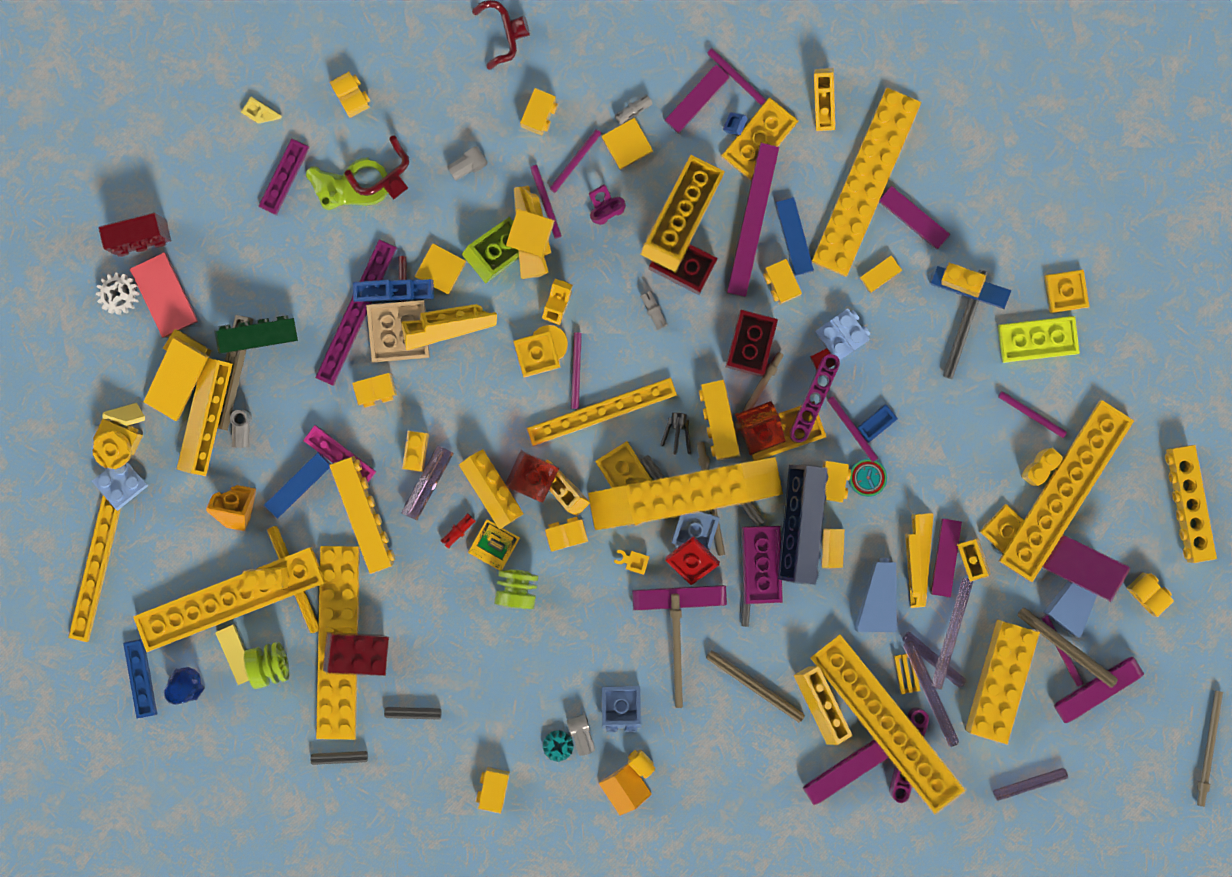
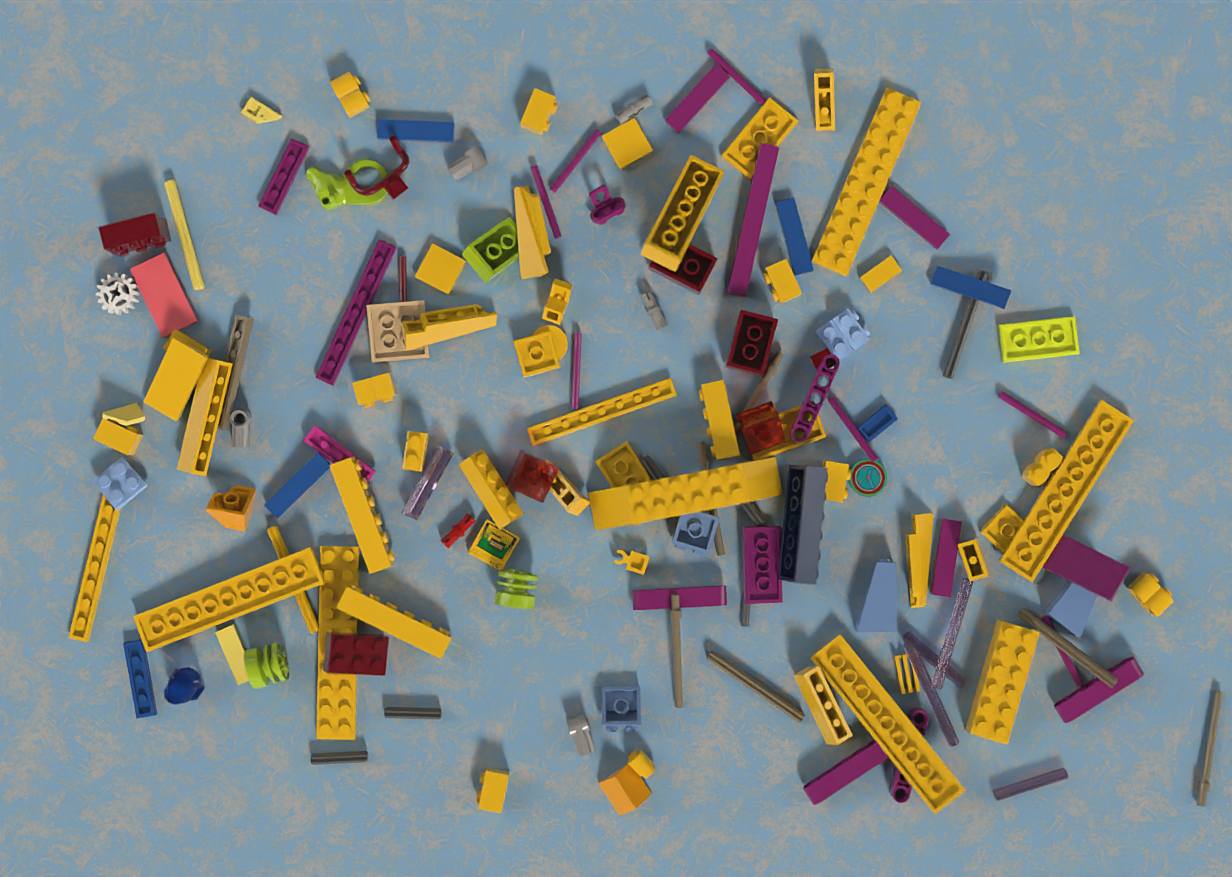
(111, 449): yellow tile -> none
(184, 235): none -> light yellow axle
(256, 335): dark green brick -> none
(265, 578): yellow brick -> none
(393, 290): blue slope -> none
(394, 622): none -> yellow brick
(416, 130): none -> blue tile
(514, 30): dark red piece -> none
(530, 233): yellow tile -> none
(560, 737): teal gear -> none
(566, 534): yellow brick -> none
(679, 422): black plant -> none
(692, 560): red tile -> none
(735, 123): blue plate -> none
(833, 548): yellow tile -> none
(963, 279): yellow brick -> none
(1066, 291): yellow tile -> none
(1206, 549): yellow brick -> none

